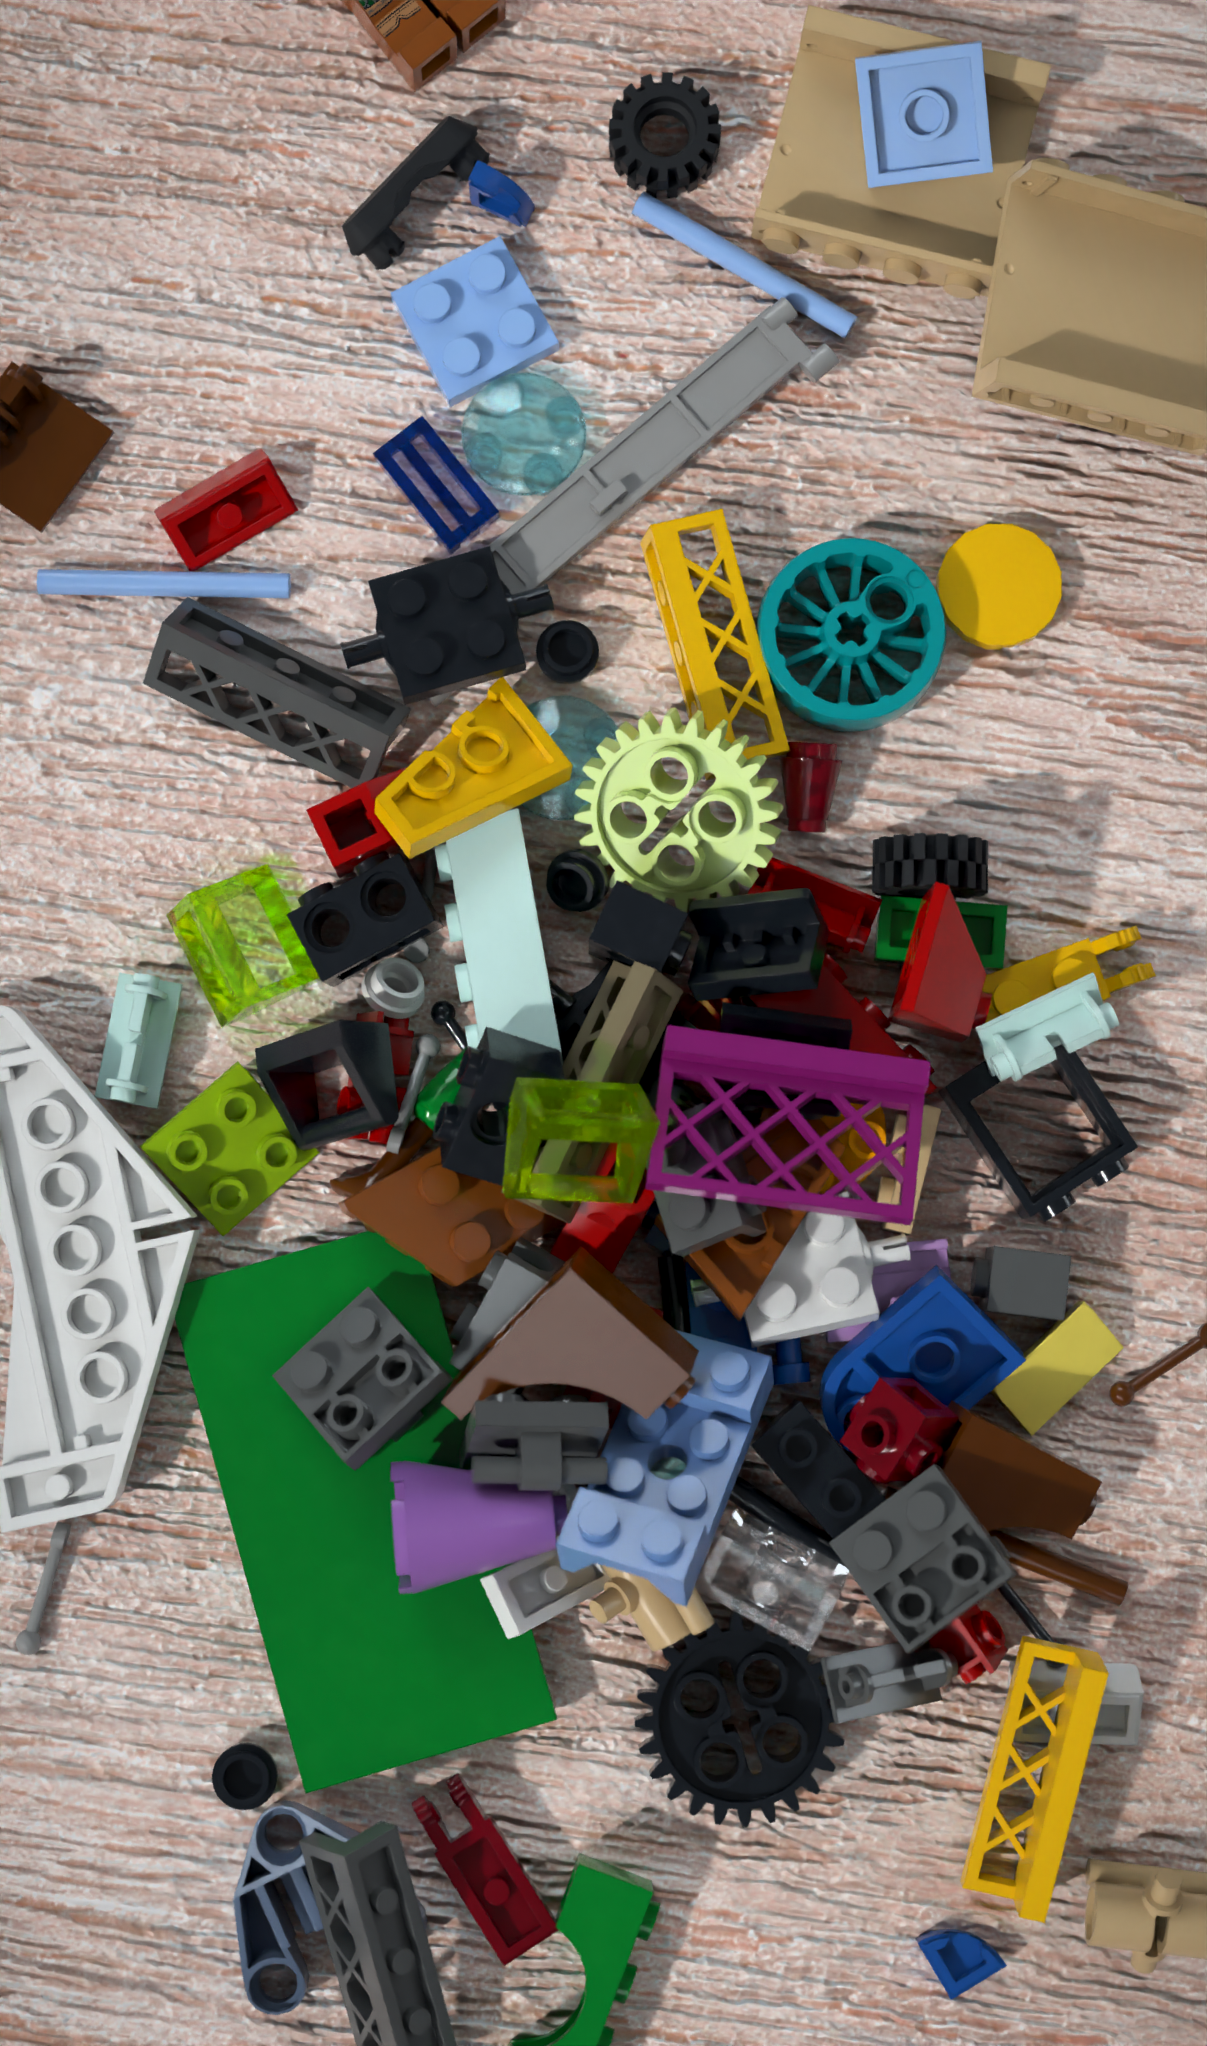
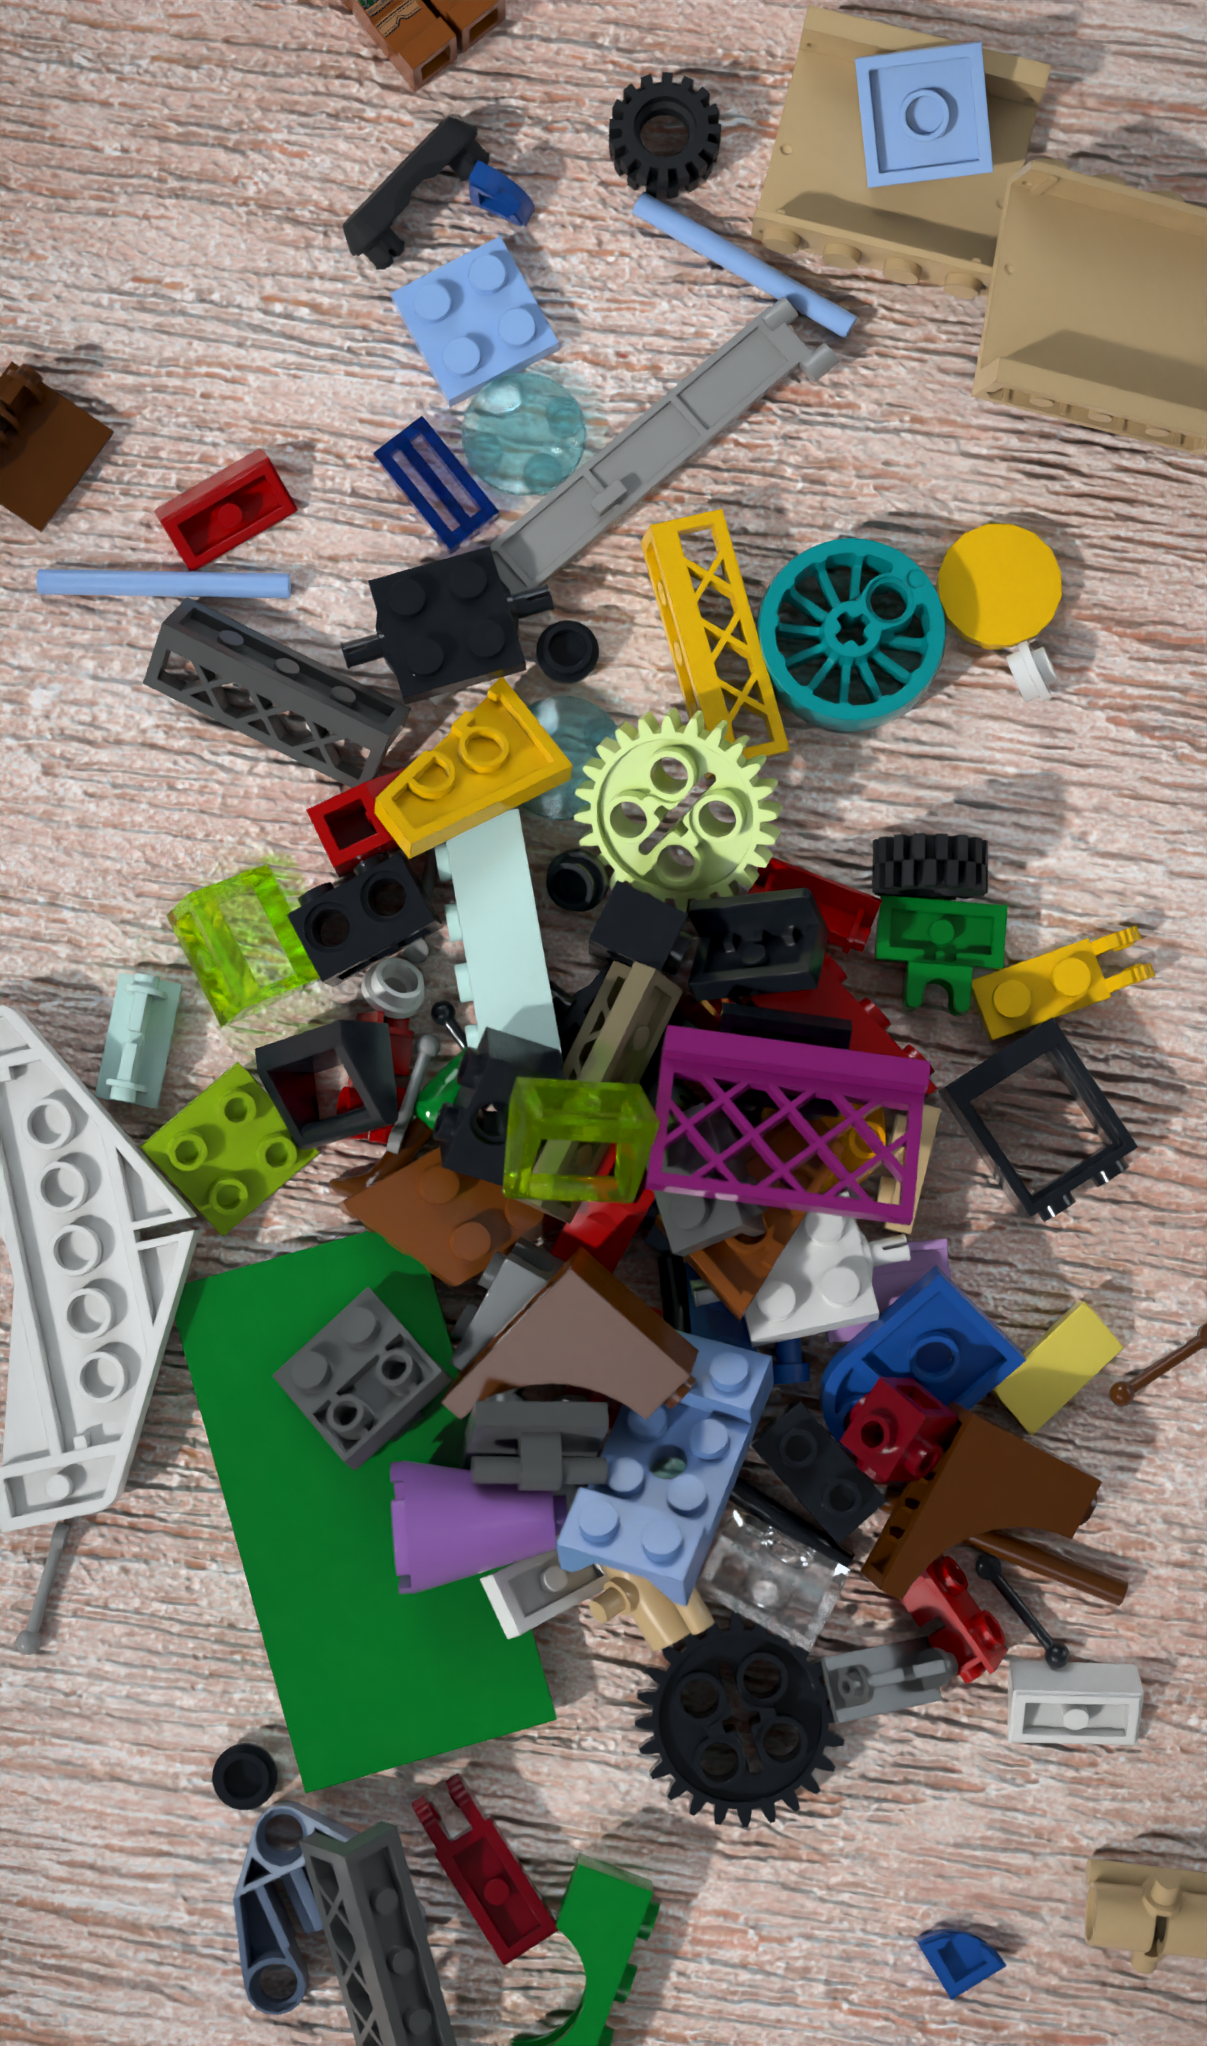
(809, 784): dark red cone -> none
(923, 1558): dark grey plate -> none
(941, 973): red slope -> none
(1021, 1282): dark grey brick -> none
(1026, 1036): light aqua hinge -> none
(1032, 672): none -> white plate
(1058, 1783): yellow fence -> none

